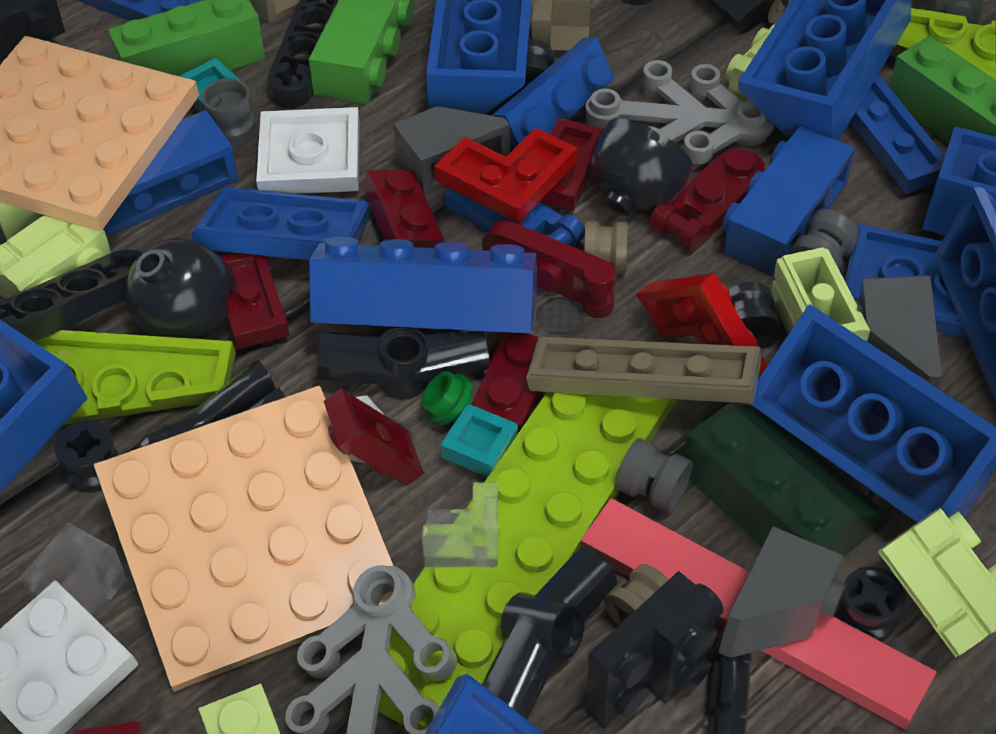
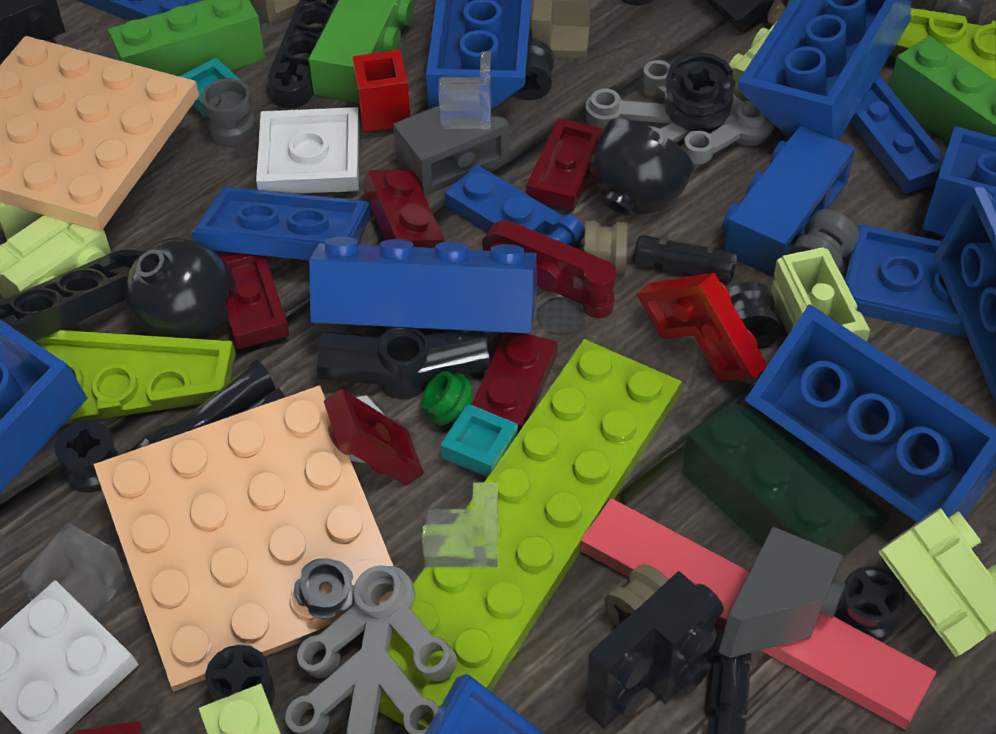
(188, 166): blue brick -> none
(234, 669): none -> black wheel
(313, 576): none -> plate
(381, 89): none -> red brick
(467, 100): none -> clear panel
(507, 183): red plate -> none
(546, 628): black piece -> none
(557, 91): blue plate -> none
(645, 369): dark tan tile -> none
(654, 475): dark grey wheel -> none
(684, 258): none -> black axle
(702, 108): none -> black wheel
(708, 198): dark red plate -> none
(903, 322): dark grey slope -> none

